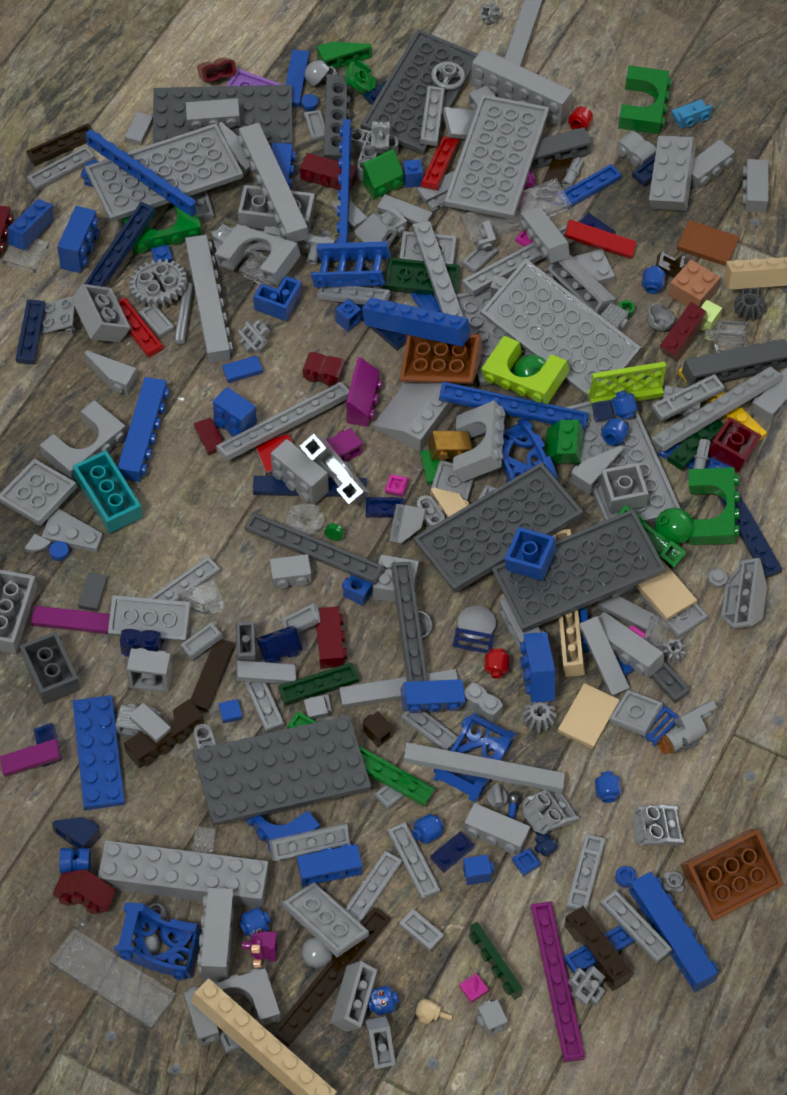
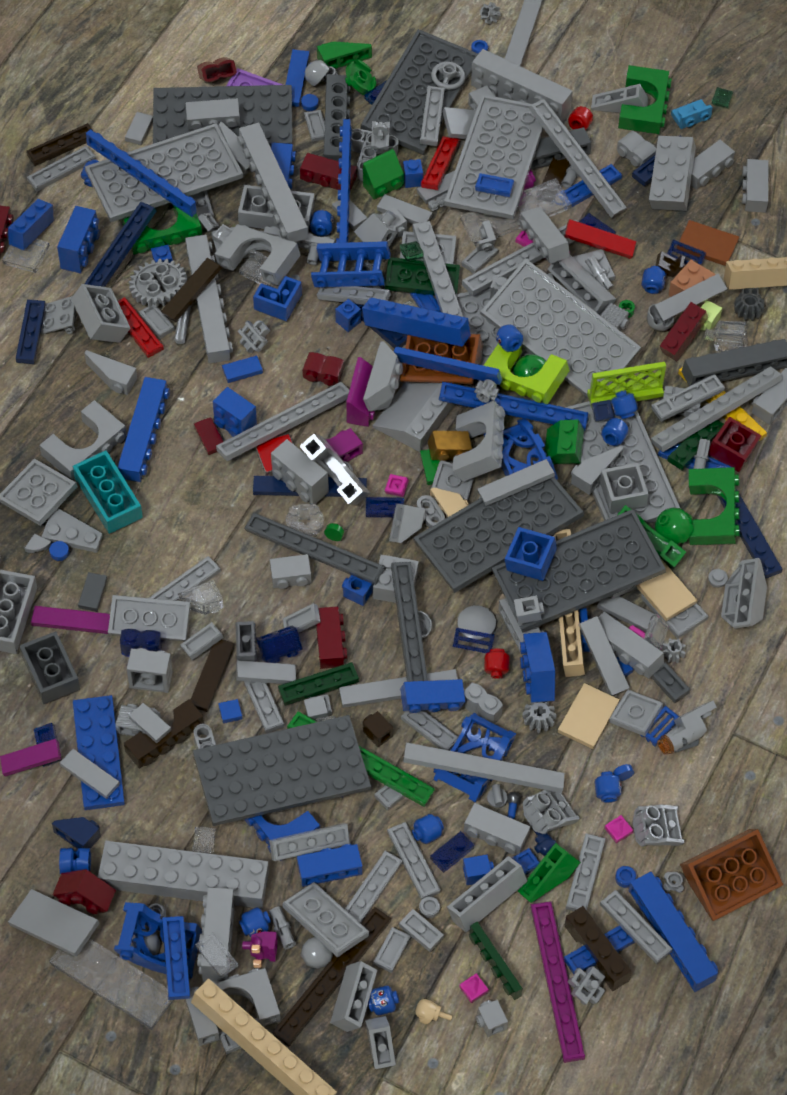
(53, 922): none -> light grey tile
(89, 773): none -> light grey tile
(175, 958): none -> blue plate
(191, 290): none -> dark brown tile
(208, 222): none -> light grey tile
(216, 955): none -> clear tile
(282, 927): none -> light grey pin
(321, 223): none -> blue head
(383, 379): none -> light grey wedge
(392, 950): none -> light grey tile
(411, 251): none -> clear green plate
(429, 907): none -> light grey tile
(447, 365): none -> blue tile
(478, 45): none -> blue tile
(486, 390): none -> light grey gear
(487, 893): none -> light grey brick
(494, 185): none -> blue tile
(508, 337): none -> blue head
(516, 482): none -> light grey tile
(528, 609): none -> light grey brick
(549, 873): none -> green slope
(577, 158): none -> light grey plate
(599, 272): none -> light grey pin
(613, 100): none -> light grey slope
(618, 829): none -> dark pink tile
(624, 772): none -> blue tile
(697, 294): none -> light grey tile
(700, 260): none -> clear blue tile
(722, 97): none -> clear green plate

